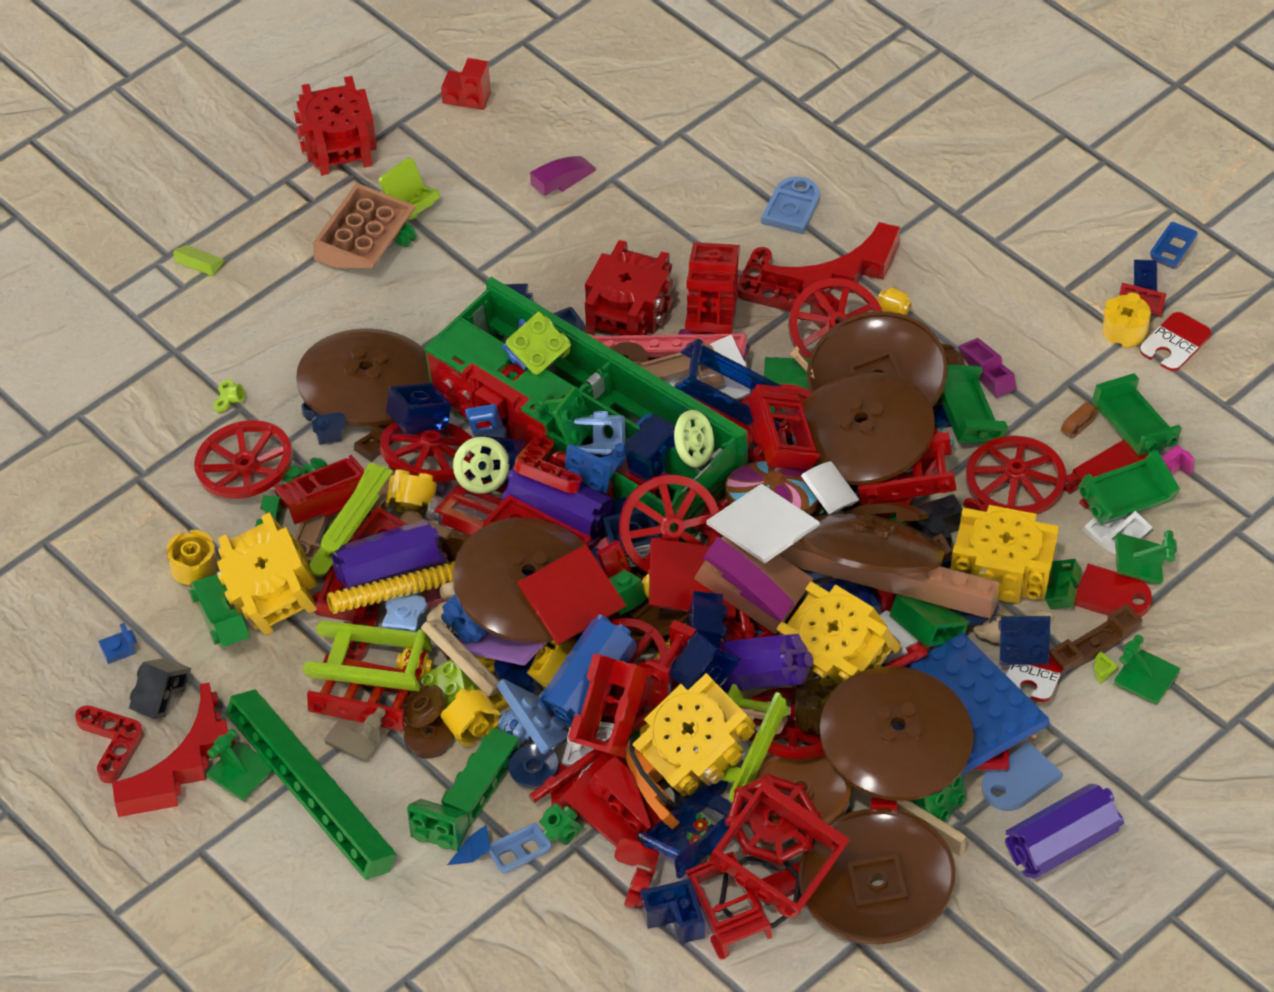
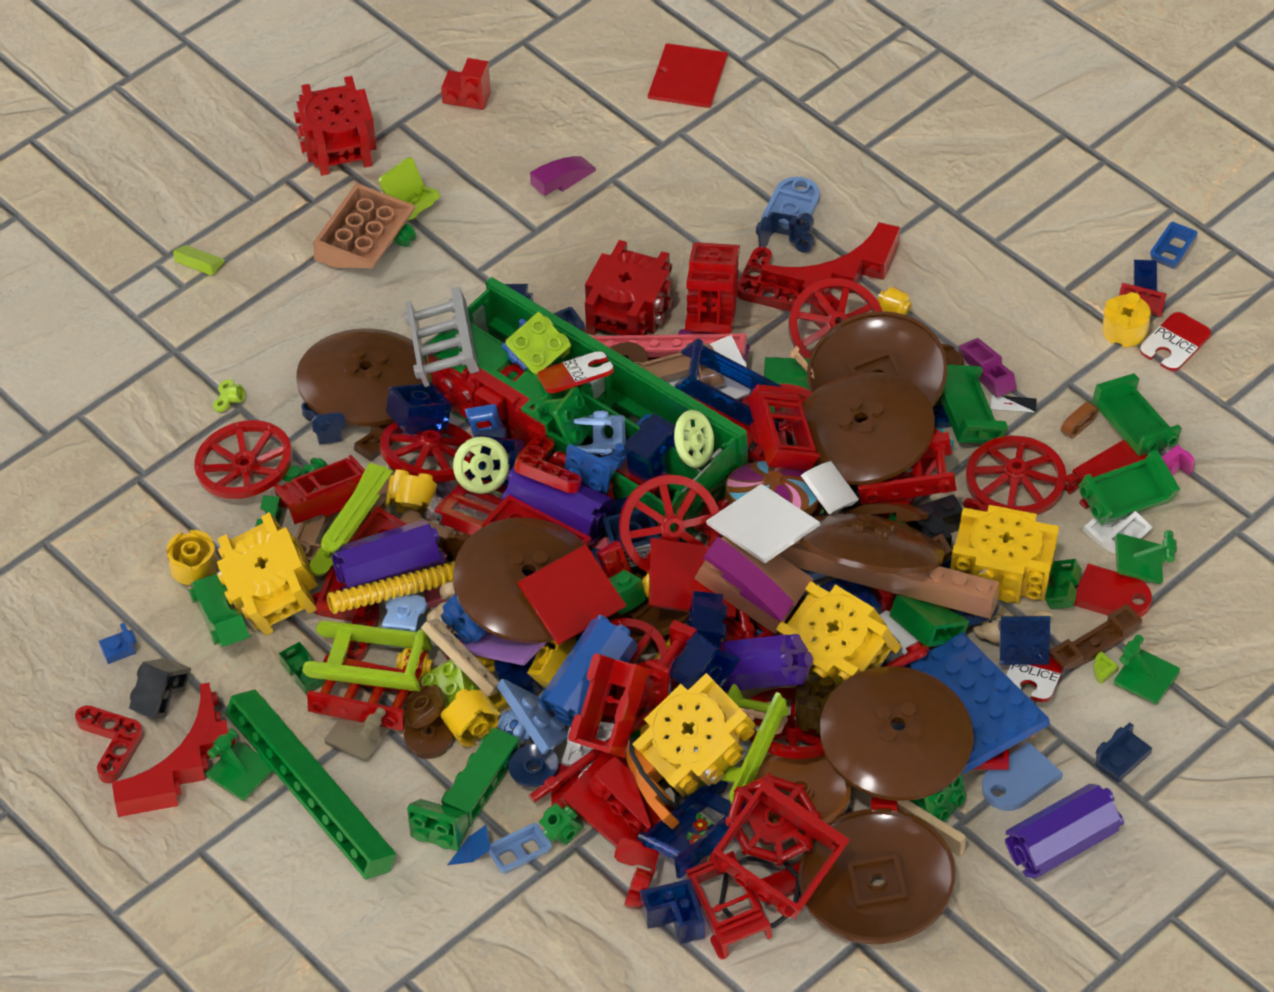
(294, 663): none -> green piece
(463, 339): none -> light grey fence
(574, 372): none -> piece
(688, 75): none -> red piece
(797, 230): none -> dark blue piece
(1014, 403): none -> sticker
(1121, 753): none -> dark blue bracket

